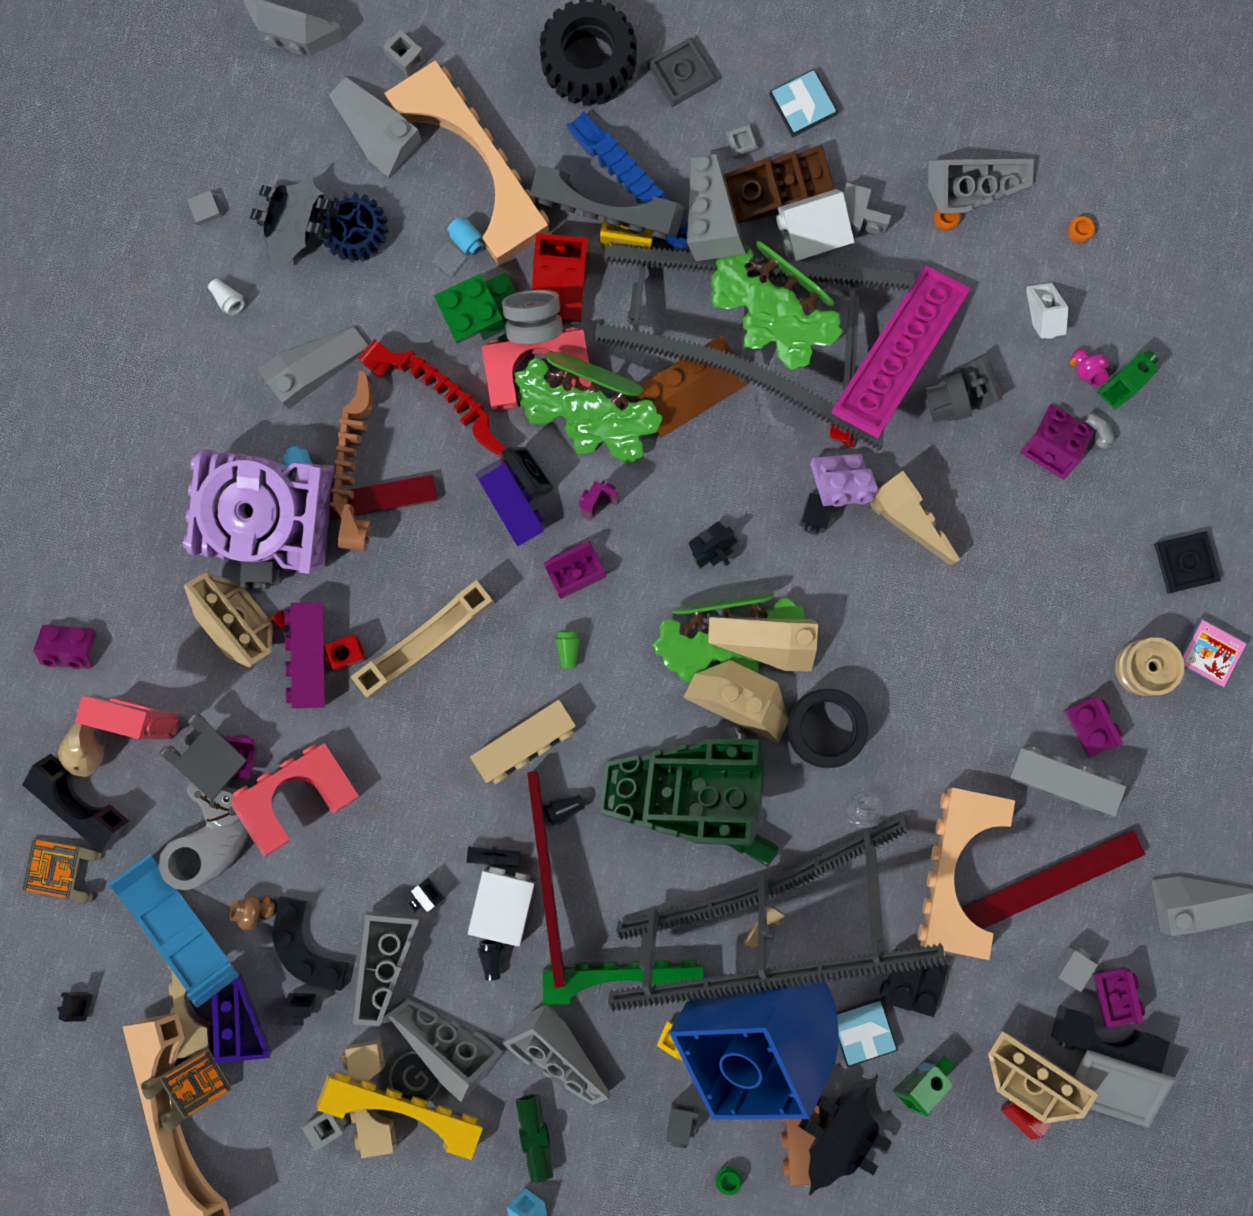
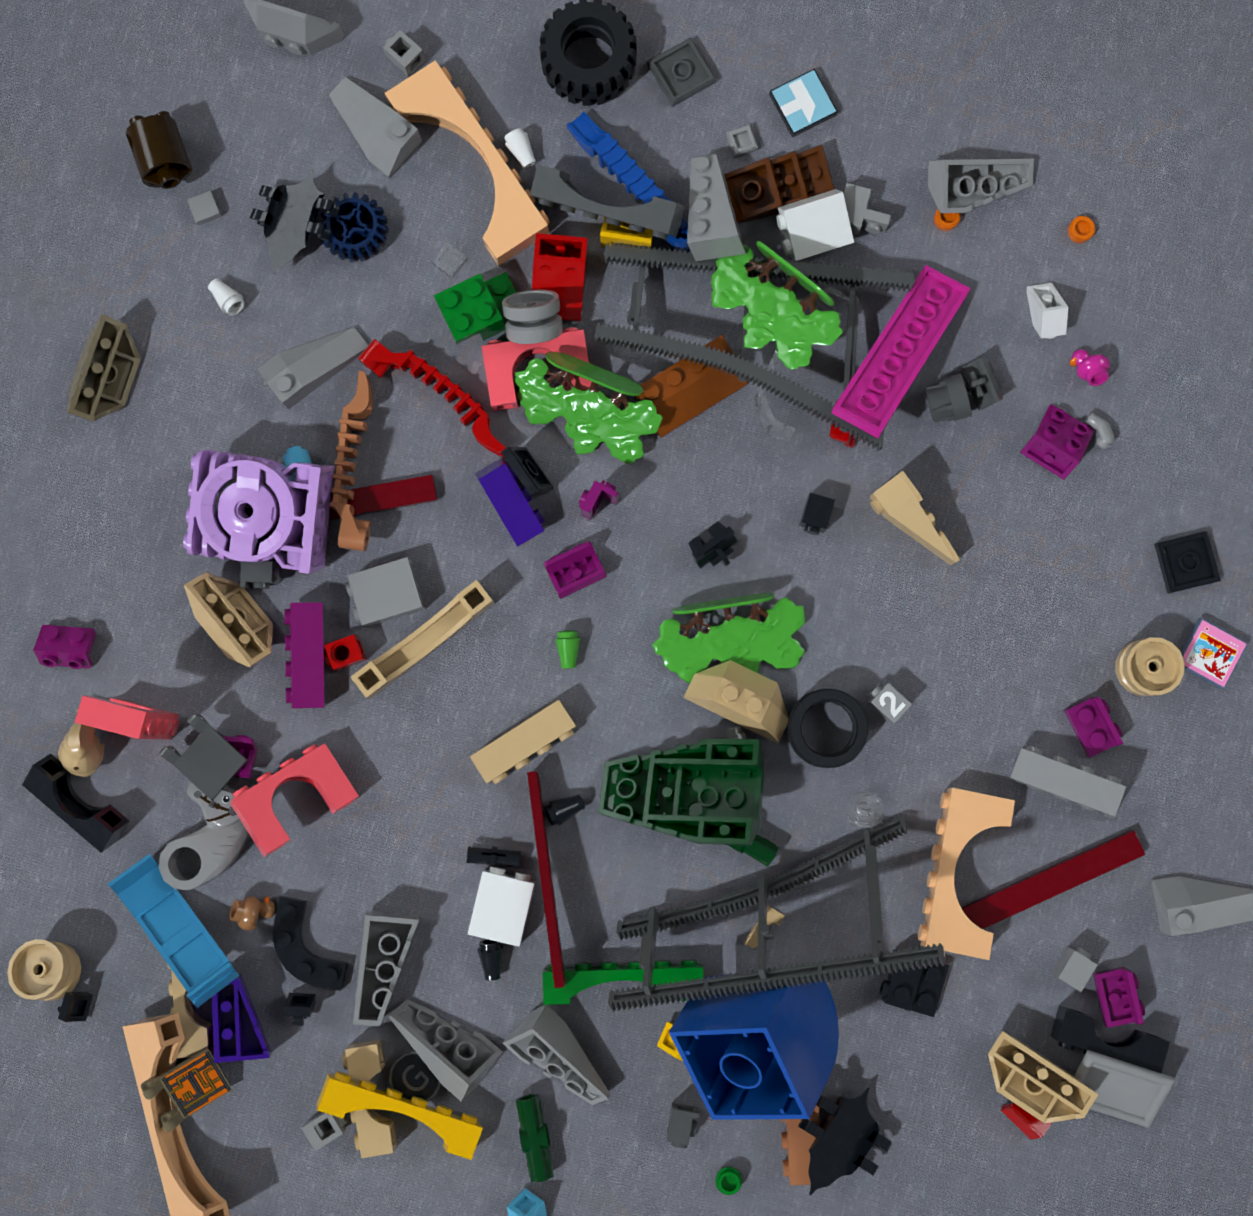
(44, 970): none -> tan wheel
(55, 868): flag -> none
(103, 371): none -> dark tan wedge
(158, 150): none -> dark brown cylinder
(278, 619): red piece -> none
(385, 592): none -> light grey brick
(426, 895): black tile -> none
(466, 236): medium azure brick -> none
(519, 145): none -> white cone
(773, 641): tan wedge -> none
(843, 480): lavender plate -> none
(865, 1032): tile -> none
(888, 702): none -> light grey brick
(925, 1086): green torso -> none
(1133, 375): green torso -> none

